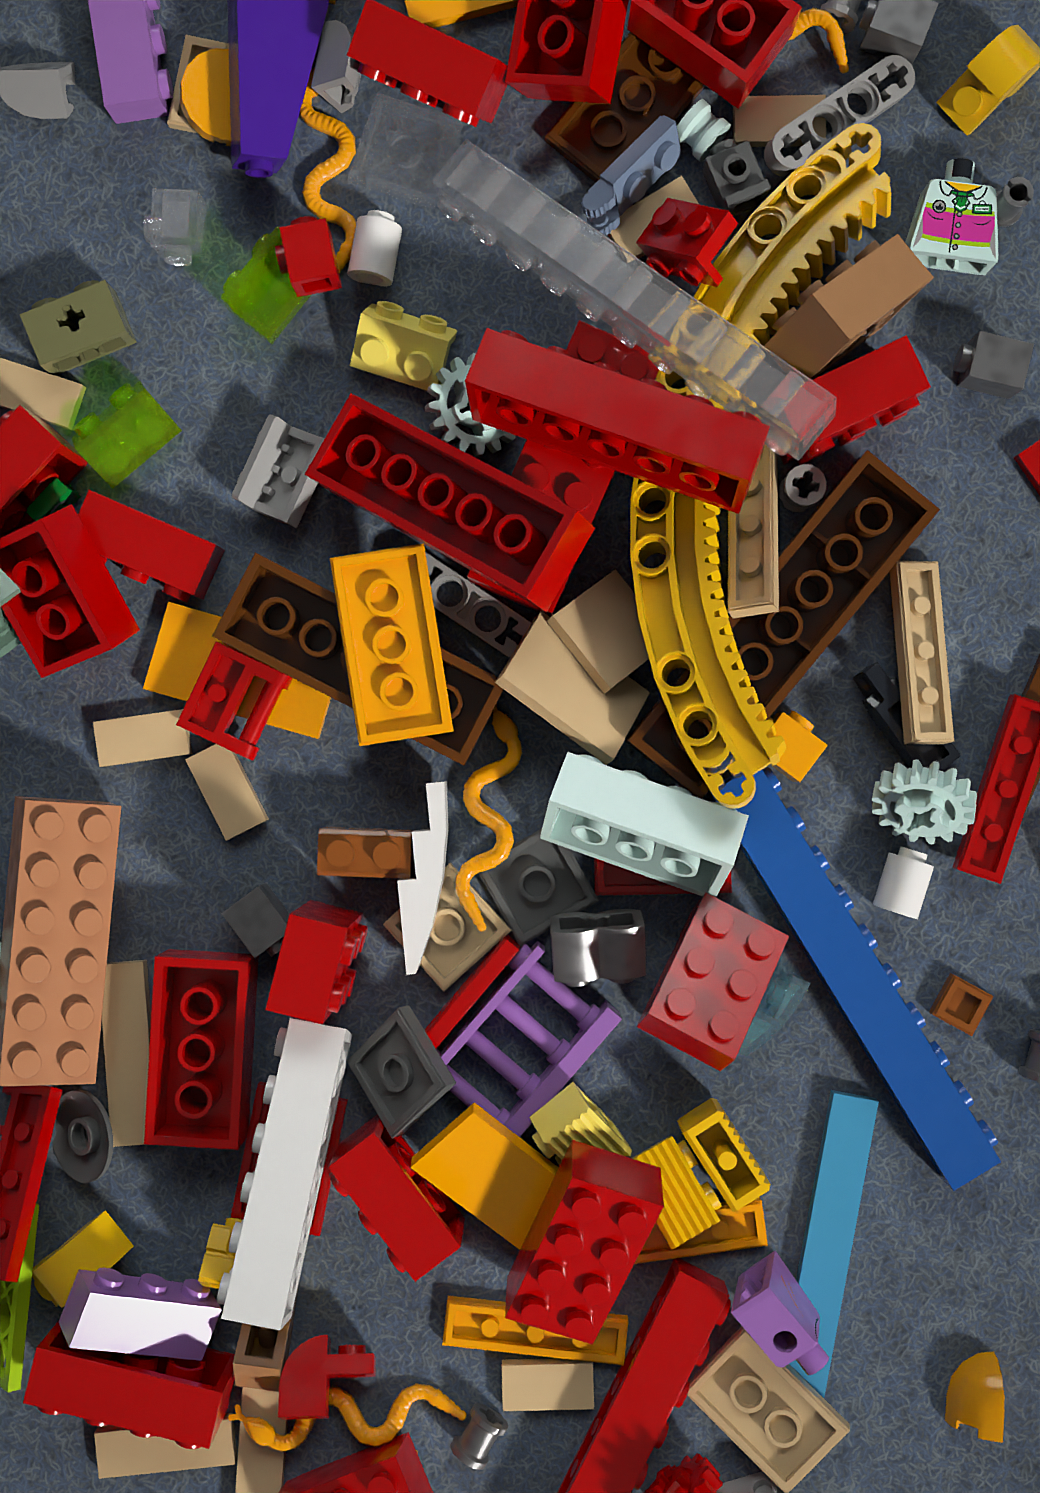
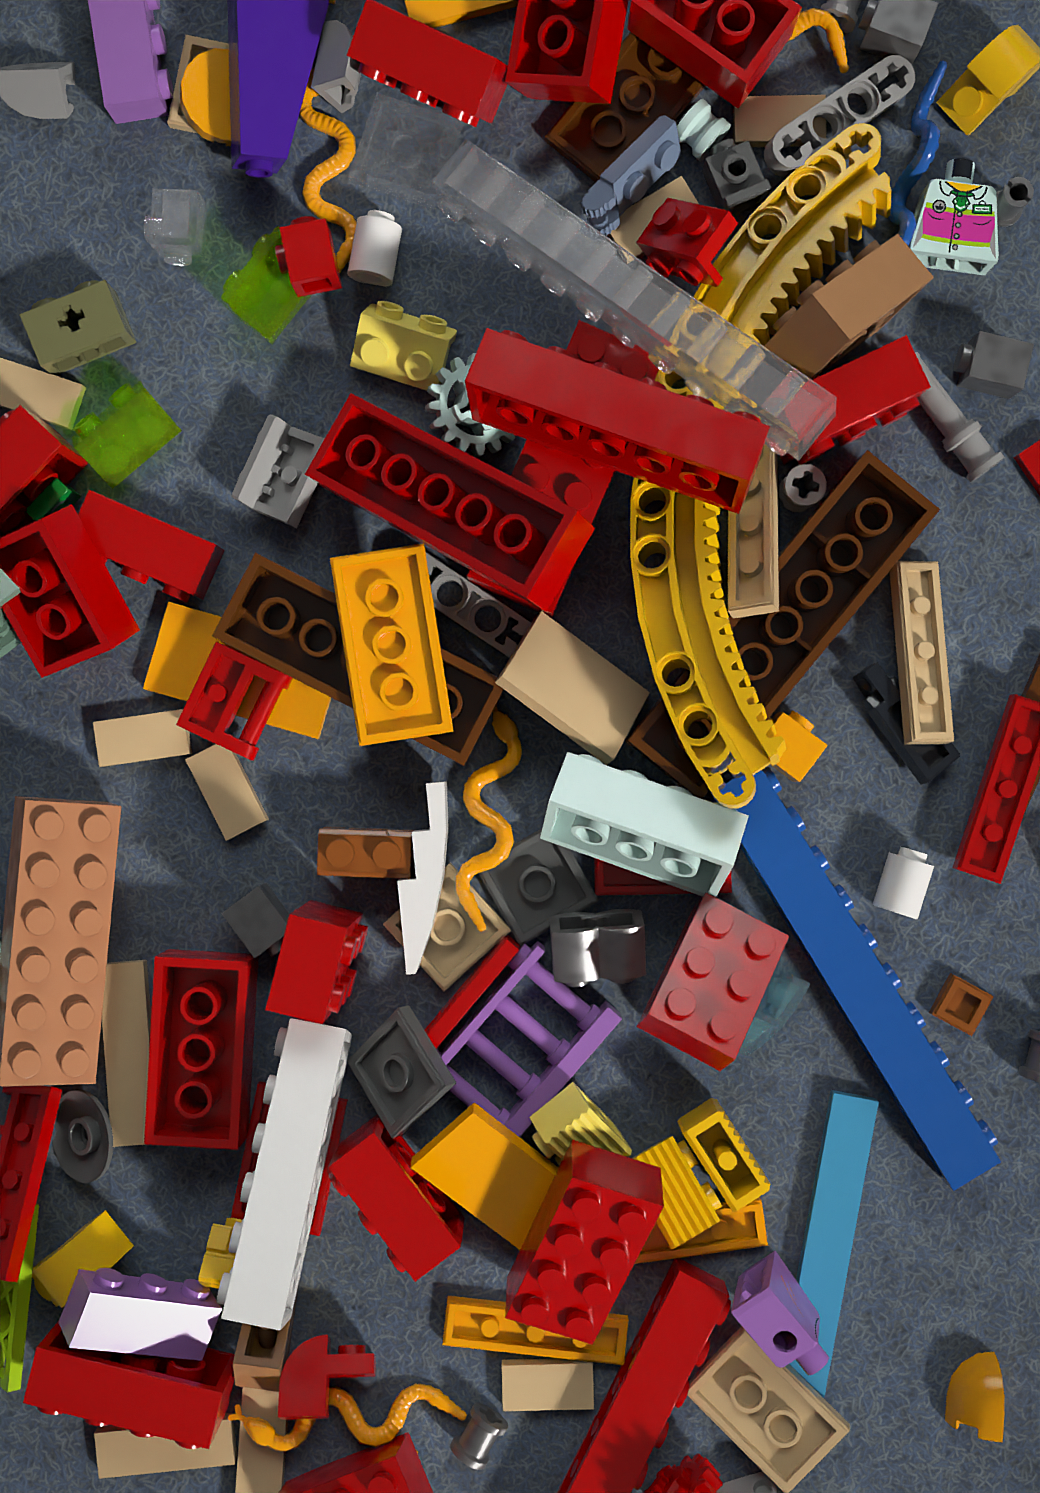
(603, 631): tan tile -> none
(920, 163): none -> blue animal
(924, 802): light aqua gear -> none
(960, 435): none -> light grey pin

